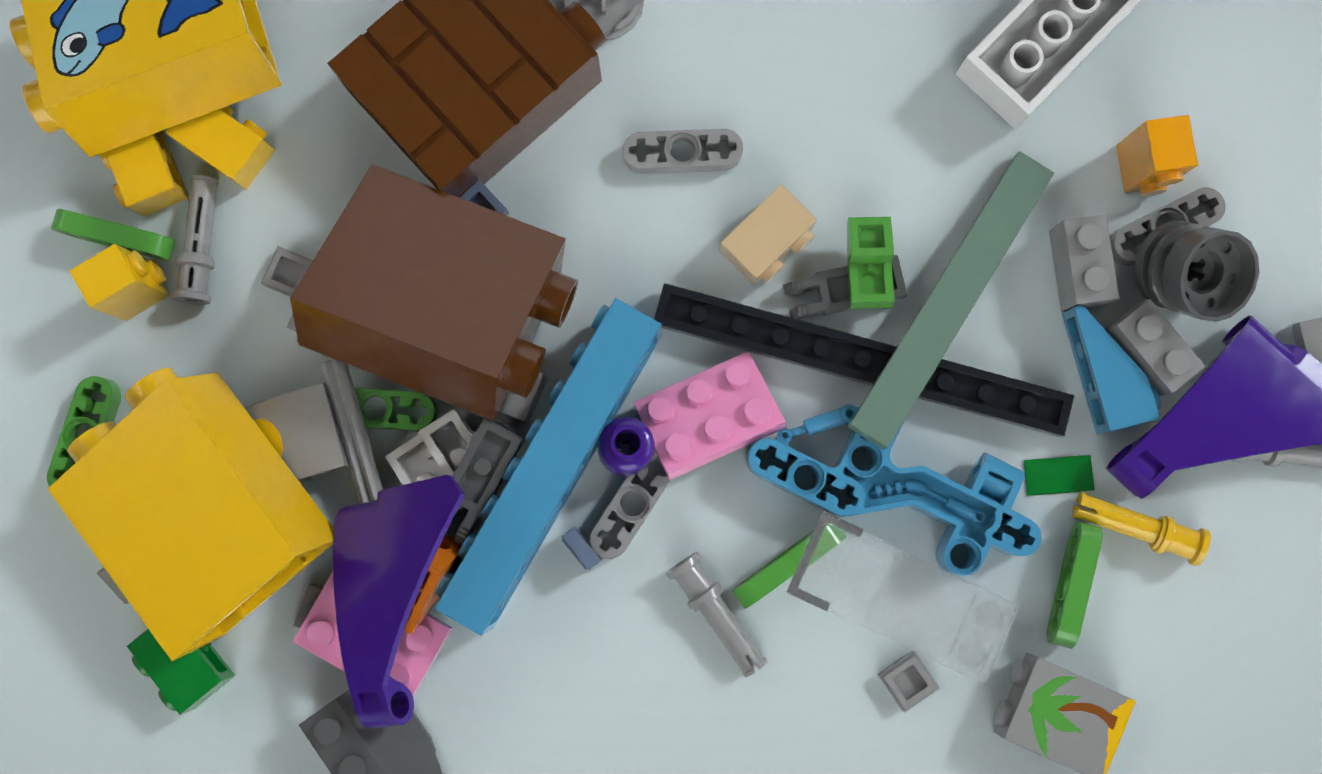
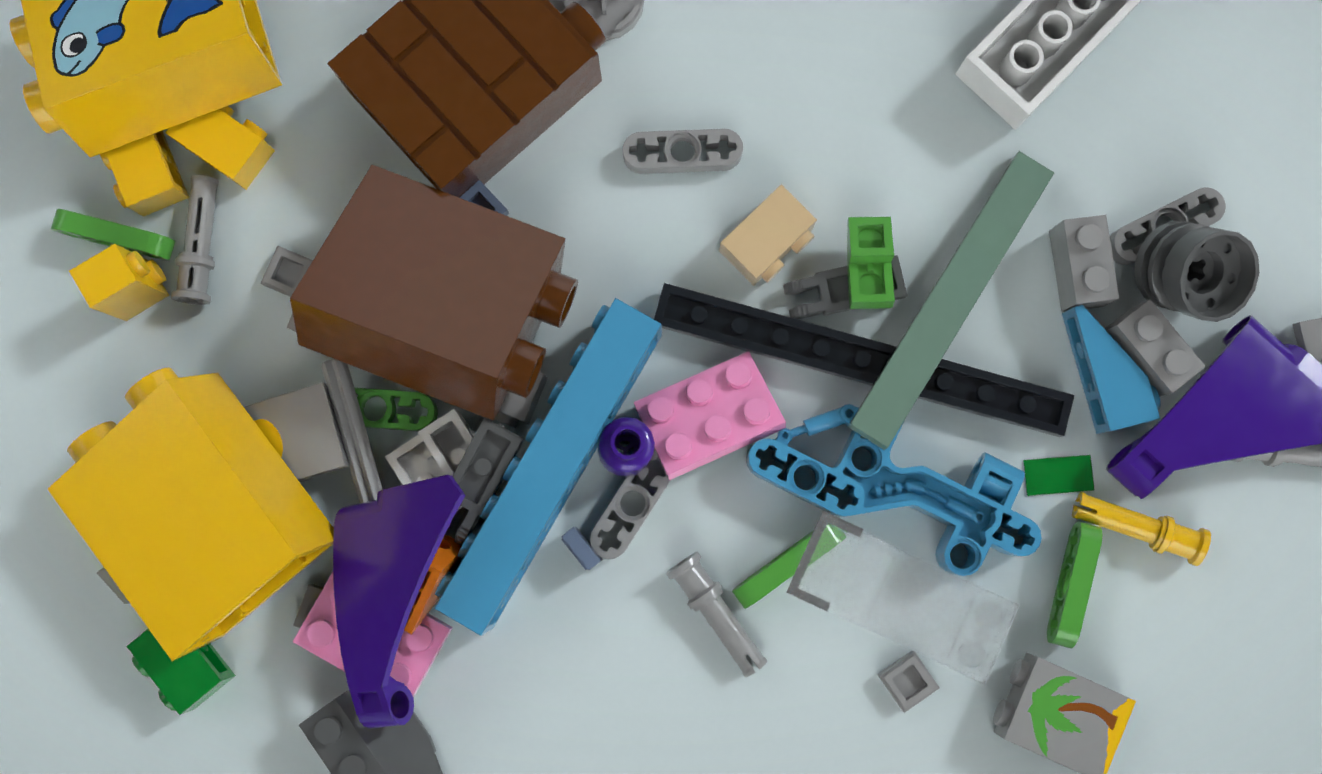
(83, 403): bright green beam -> none
(1157, 155): light orange brick -> none

